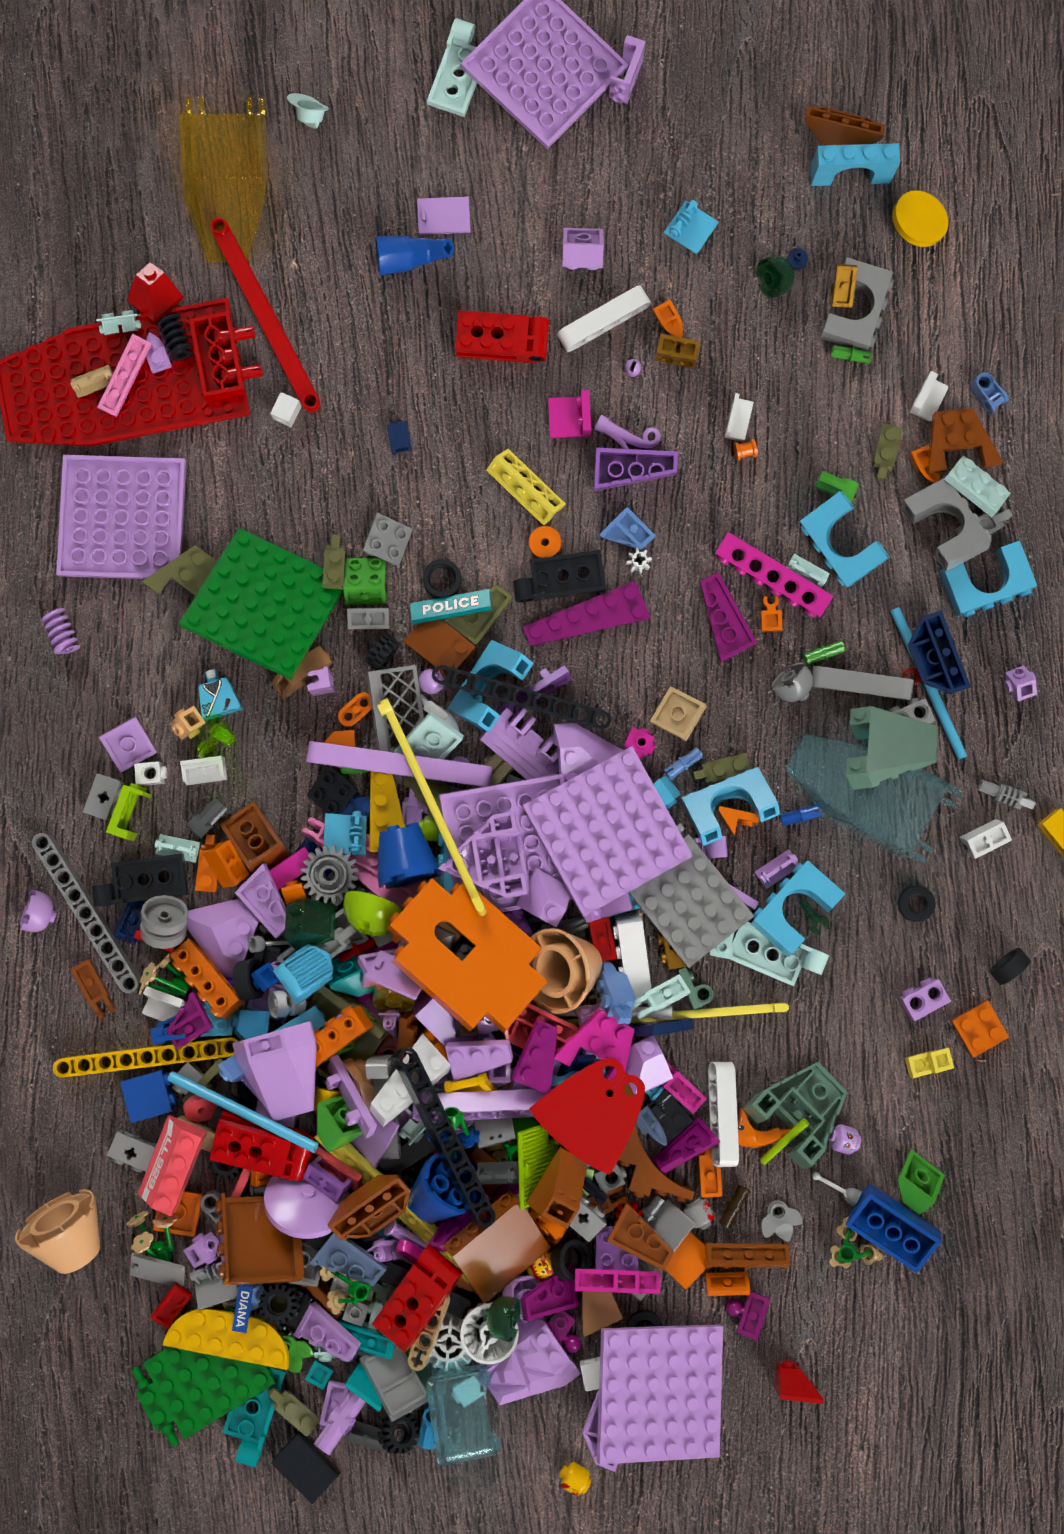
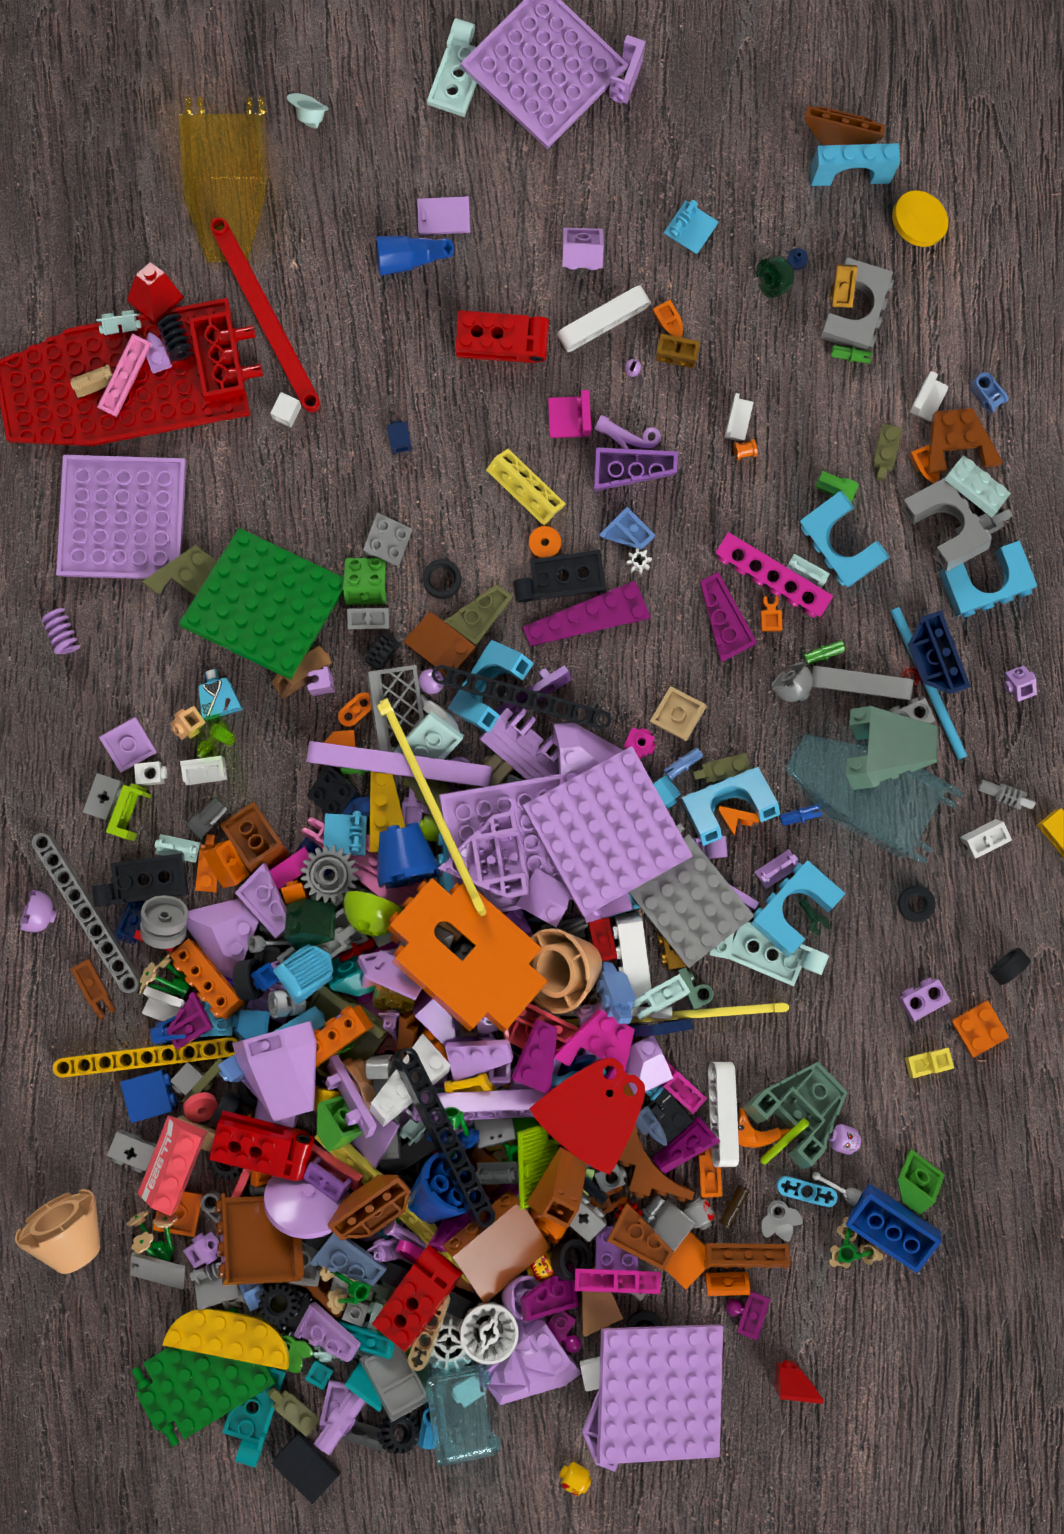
(171, 1305): red plate -> none
(242, 1309): blue sticker -> none
(243, 1112): medium azure piece -> none
(334, 564): olive hinge -> none
(450, 606): teal tile -> none
(502, 1318): clear green cylinder -> none
(820, 1200): none -> medium azure beam

